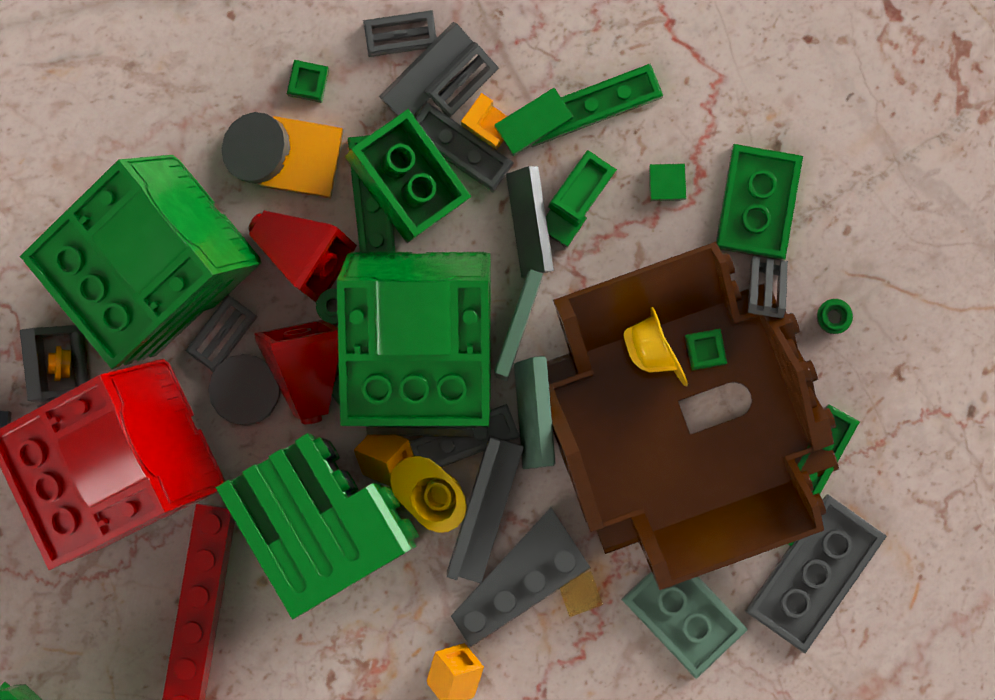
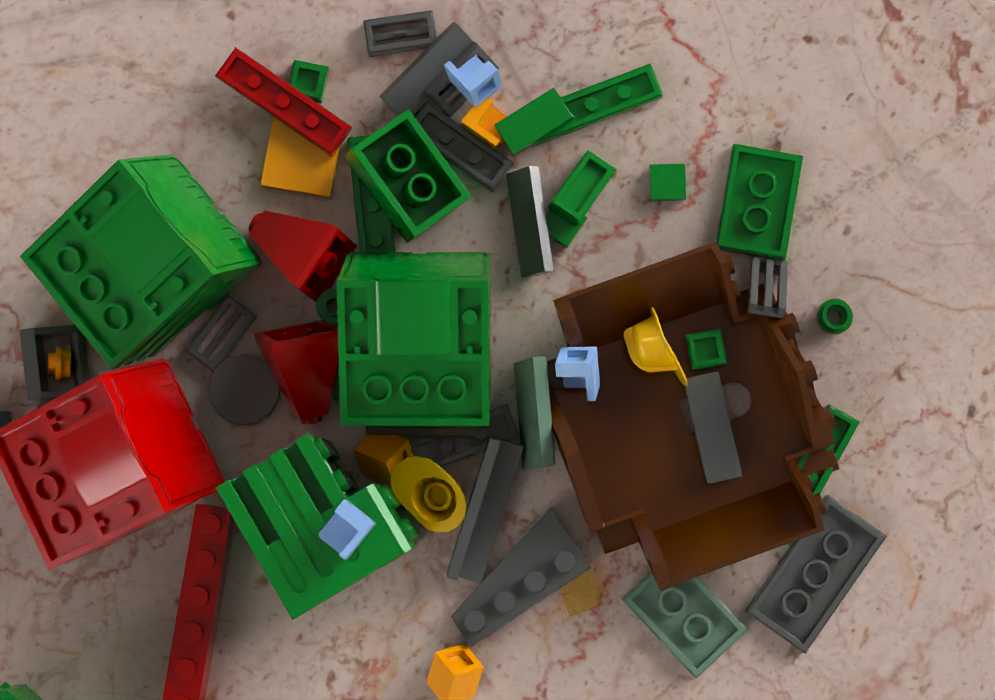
(255, 147): dark grey tile -> none
(283, 102): none -> red tile
(346, 529): none -> light blue panel
(474, 79): none -> light blue panel
(518, 325): sand green tile -> none
(579, 369): none -> light blue panel
(712, 428): none -> dark grey tile

